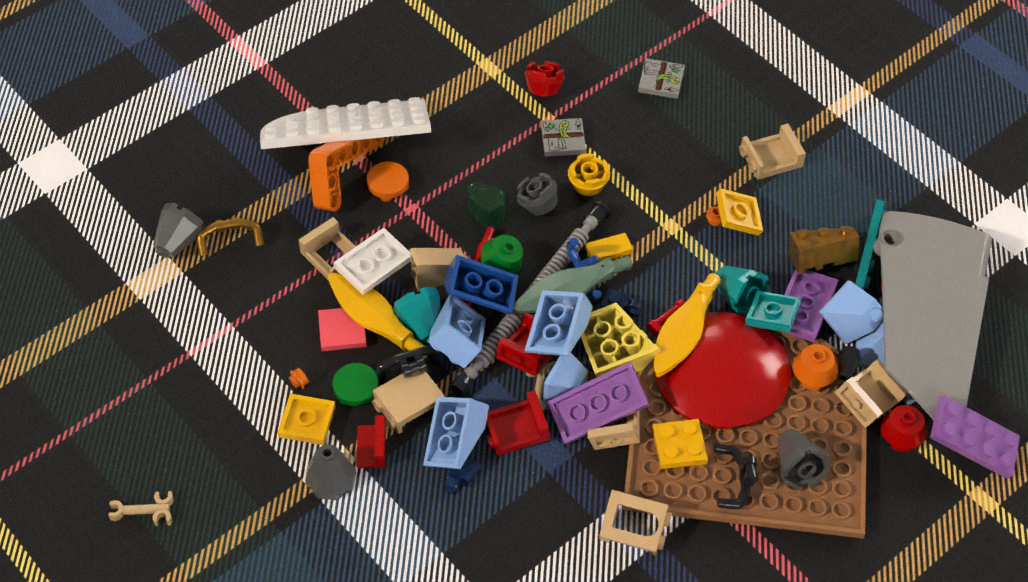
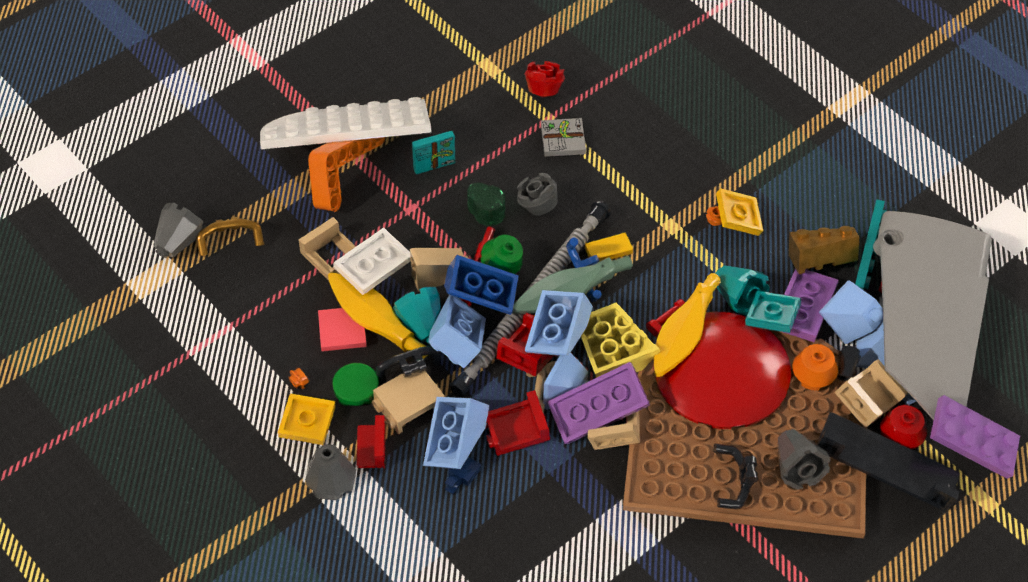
(159, 510): tan bar -> none
(387, 180): orange tile -> none
(433, 152): none -> teal tile
(588, 174): yellow cone -> none
(622, 299): dark blue plate -> none
(649, 543): tan panel -> none
(661, 78): light grey tile -> none
(679, 444): yellow plate -> none
(773, 153): tan panel -> none
(889, 462): none -> black bracket

